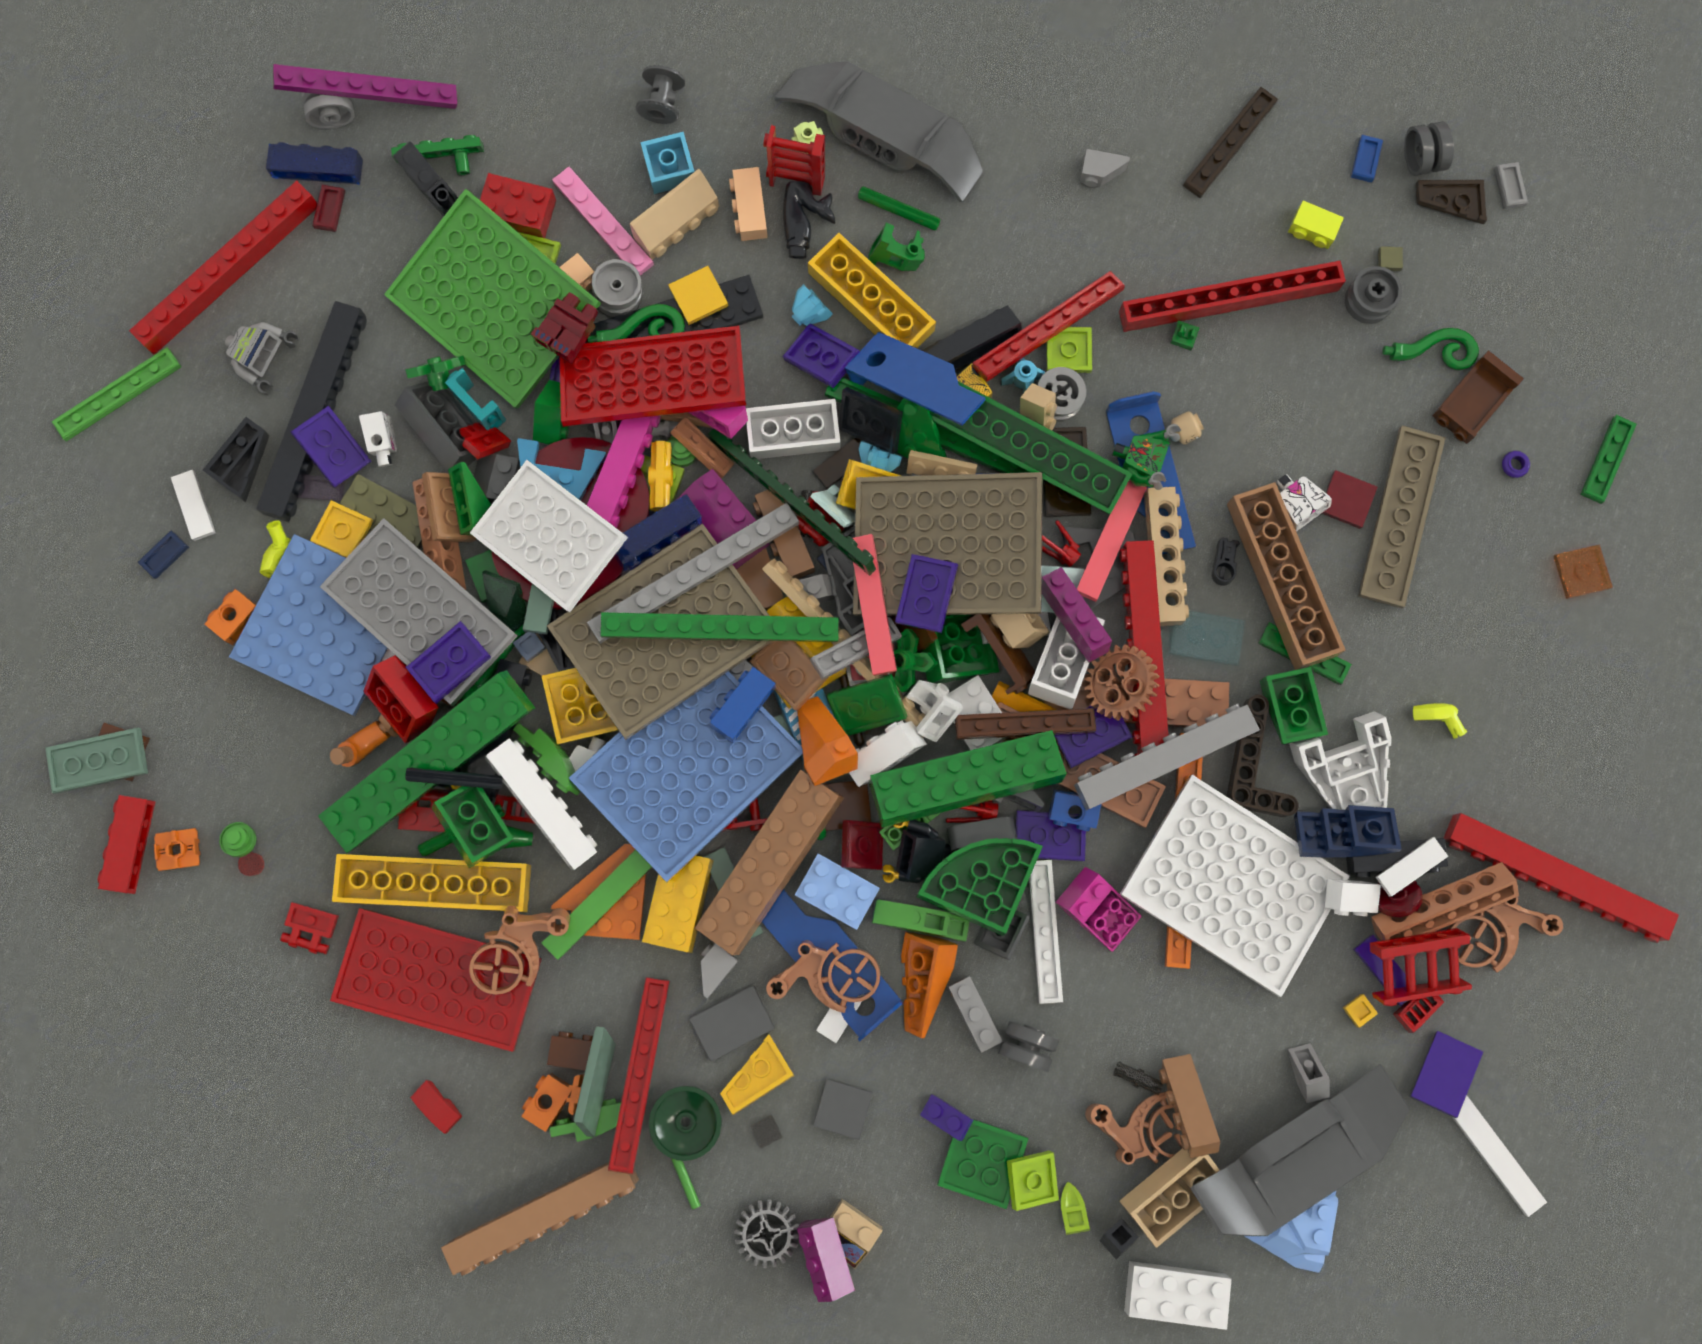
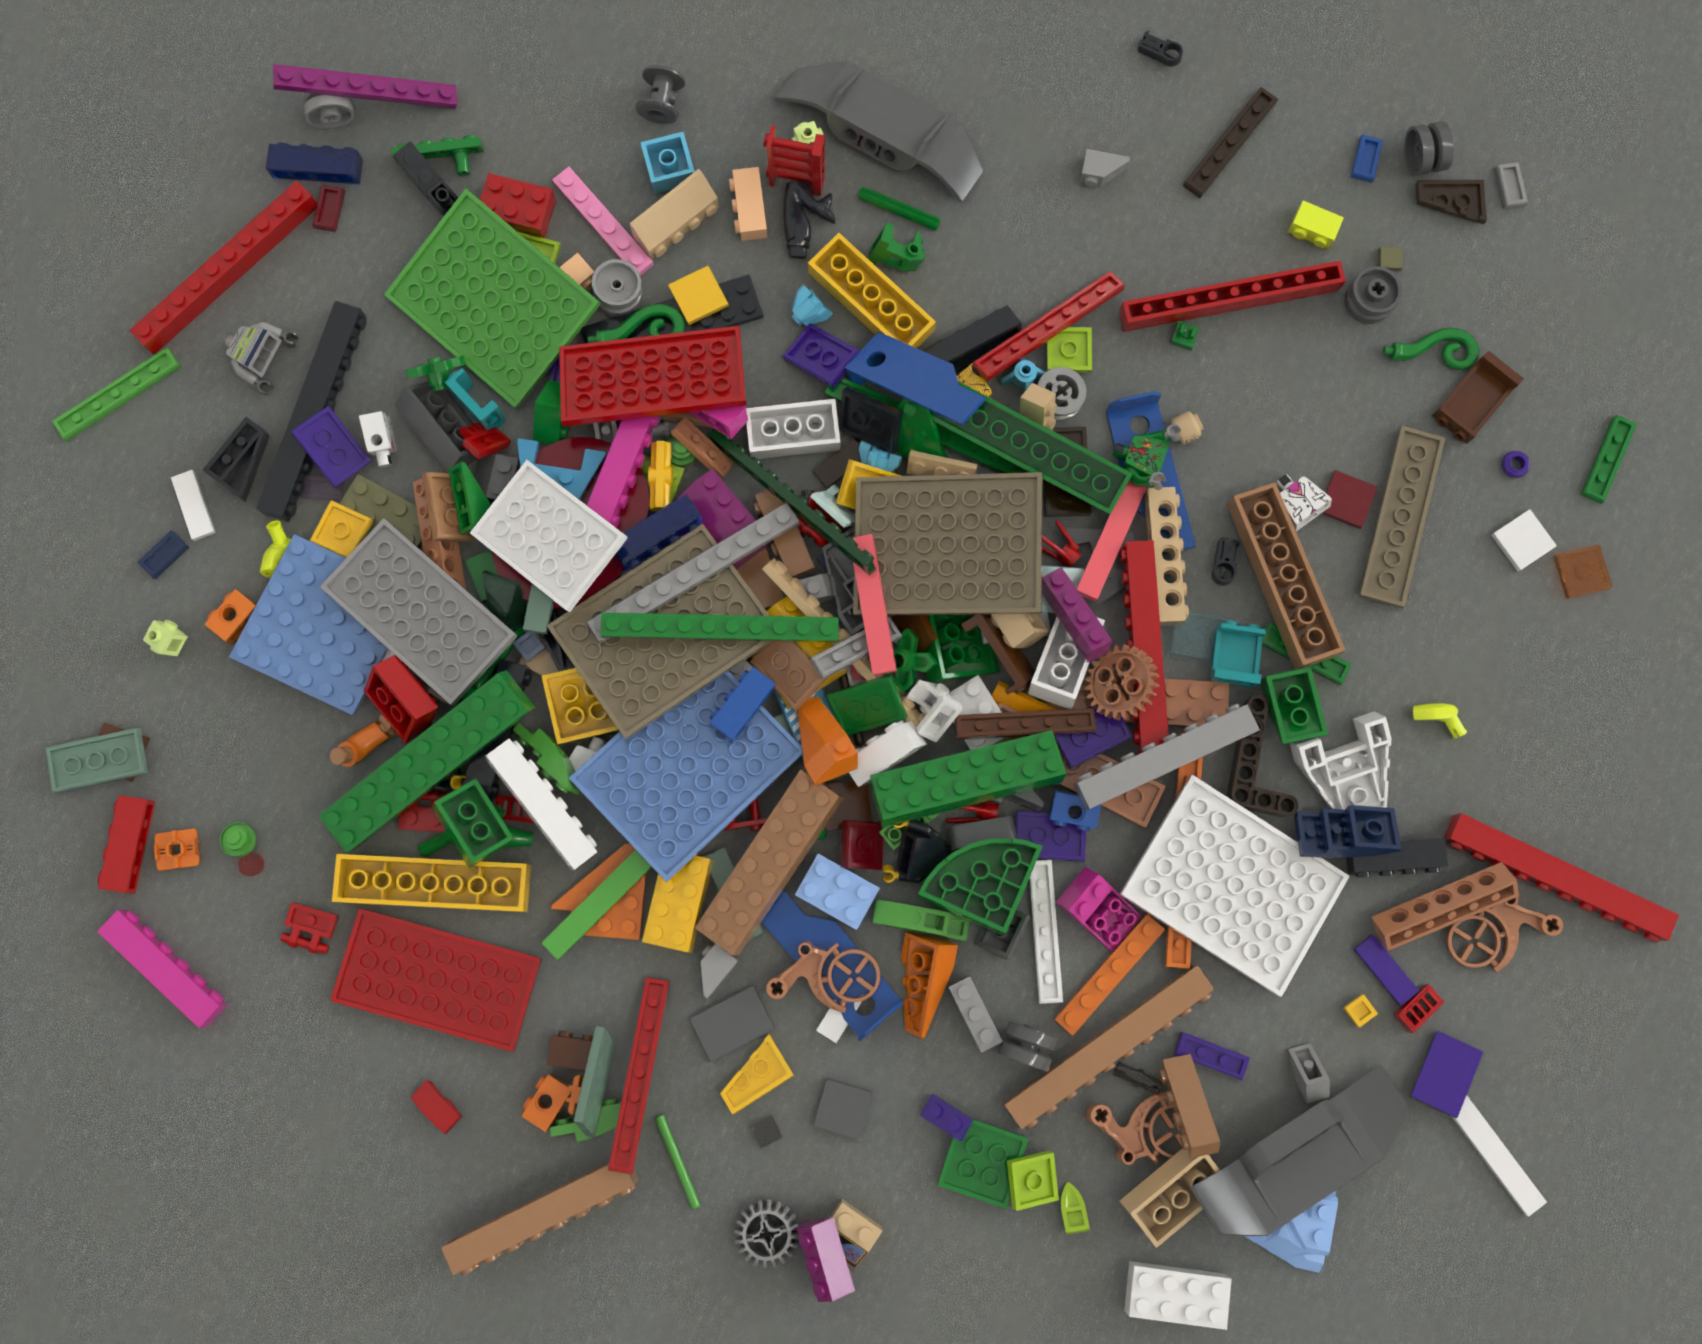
(162, 968): none -> dark pink brick
(165, 638): none -> yellowish green brick
(448, 662): dark purple tile -> none
(453, 778): black axle -> none
(519, 931): nougat piece -> none
(566, 328): dark red hips -> none
(683, 1141): dark green dish -> none
(926, 593): dark purple tile -> none
(1108, 1046): none -> medium nougat brick
(1109, 974): none -> orange plate
(1119, 1238): black brick -> none
(1155, 49): none -> black piece
(1212, 1056): none -> dark purple tile
(1237, 654): none -> teal panel
(1352, 896): white brick -> none
(1403, 902): dark red tile -> none
(1409, 947): red fence -> none
(1411, 866): white tile -> none
(1523, 540): none -> white tile

